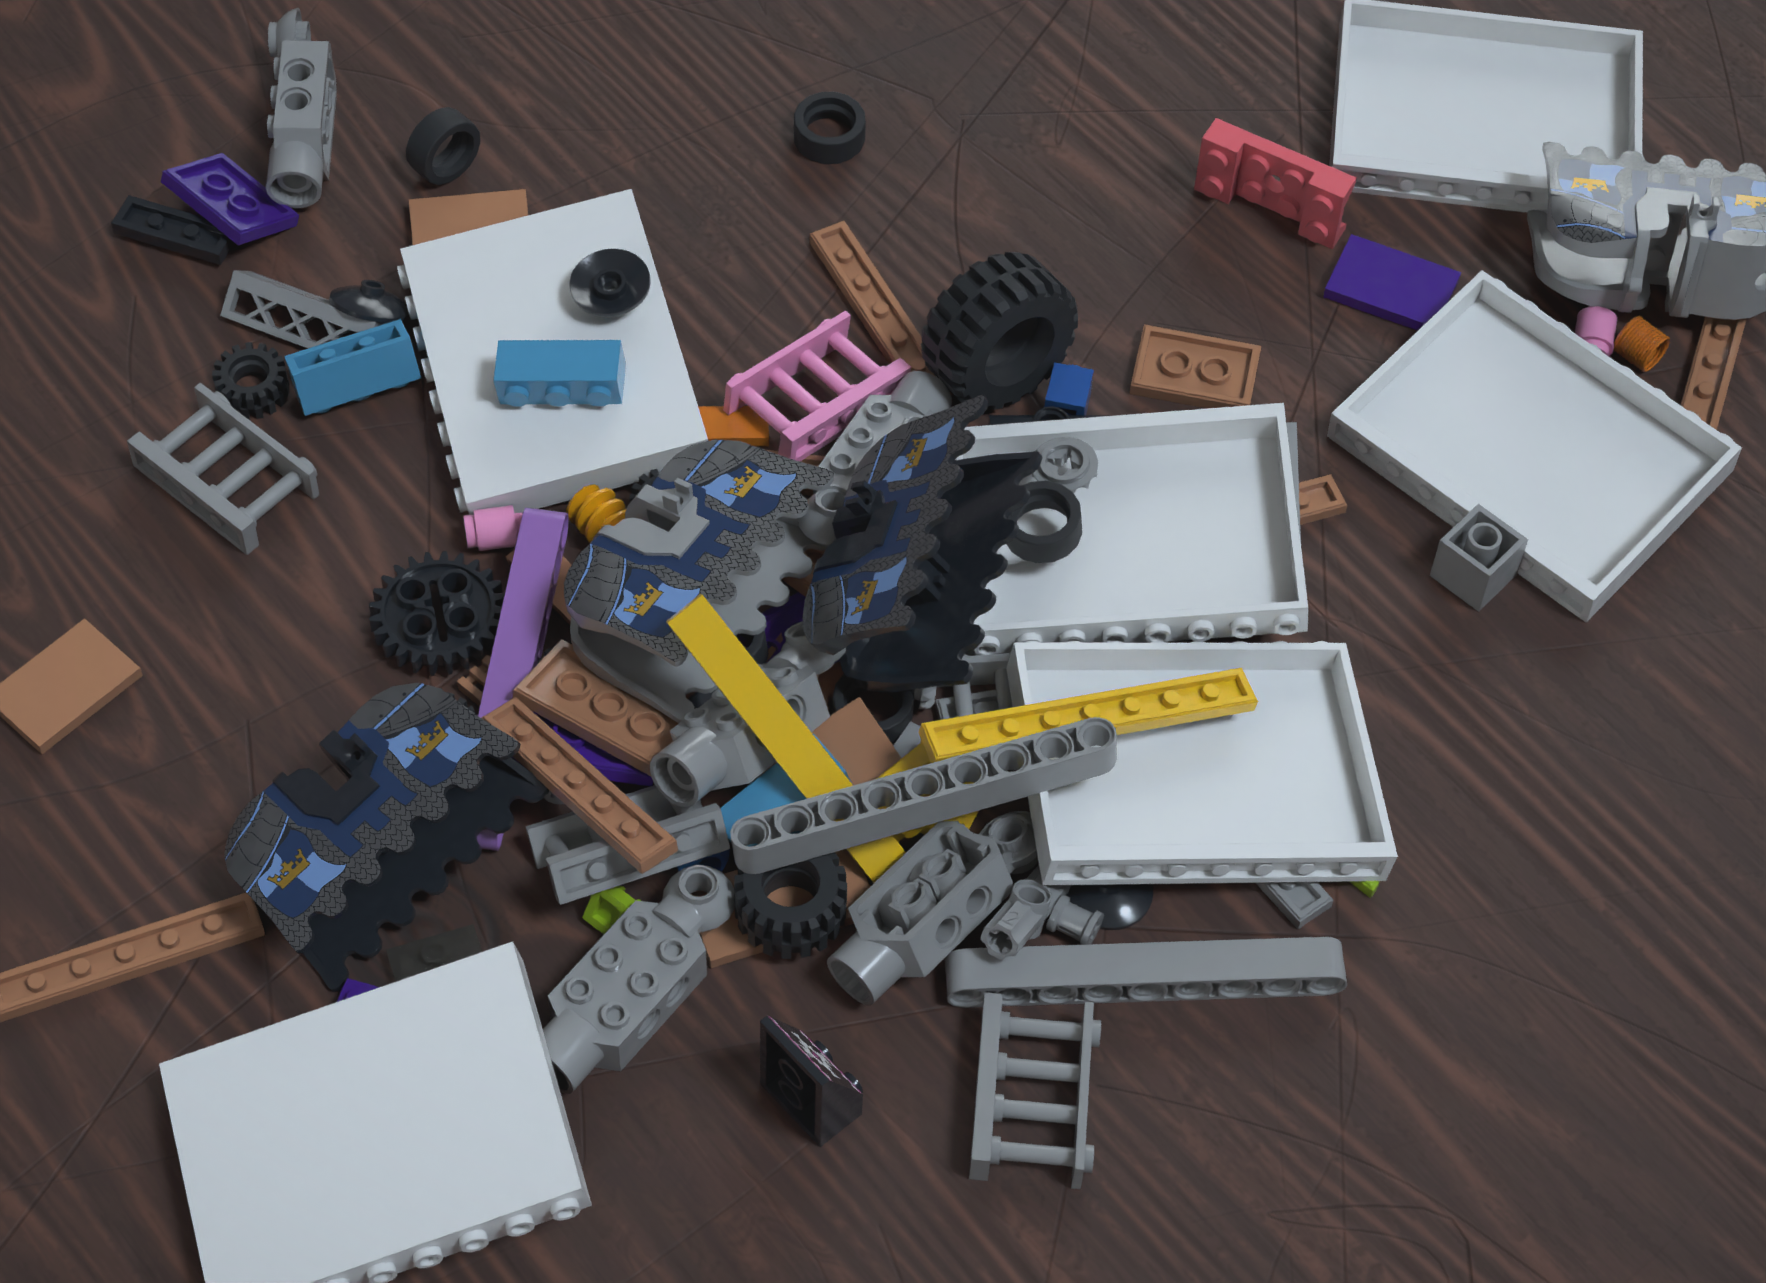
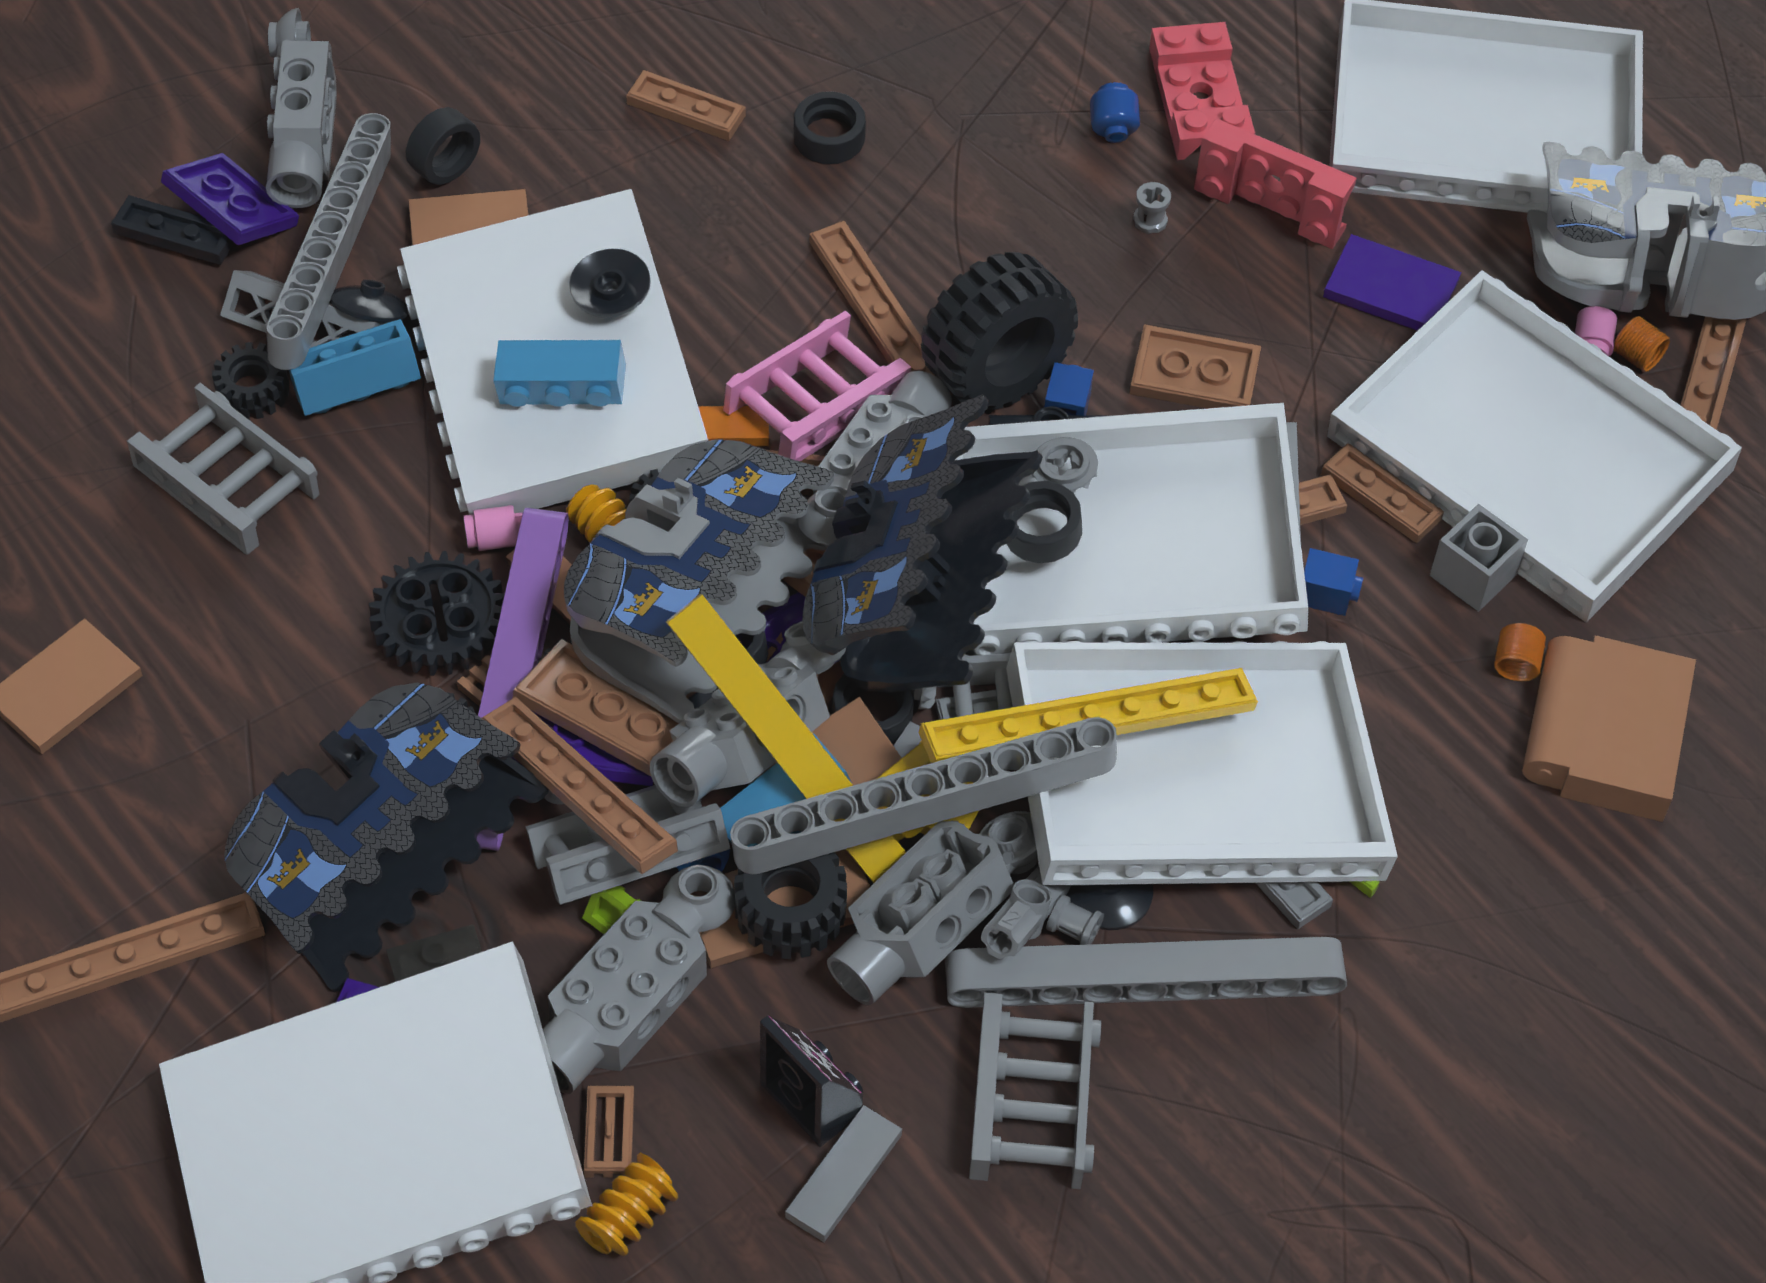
(328, 242): none -> light grey beam
(608, 1166): none -> nougat tile
(626, 1206): none -> light orange piece
(686, 105): none -> nougat tile
(843, 1173): none -> light grey tile
(1114, 112): none -> blue head
(1148, 205): none -> light grey bush
(1194, 61): none -> coral piece
(1331, 581): none -> blue brick
(1383, 493): none -> nougat tile
(1520, 652): none -> orange piece
(1610, 724): none -> nougat piece

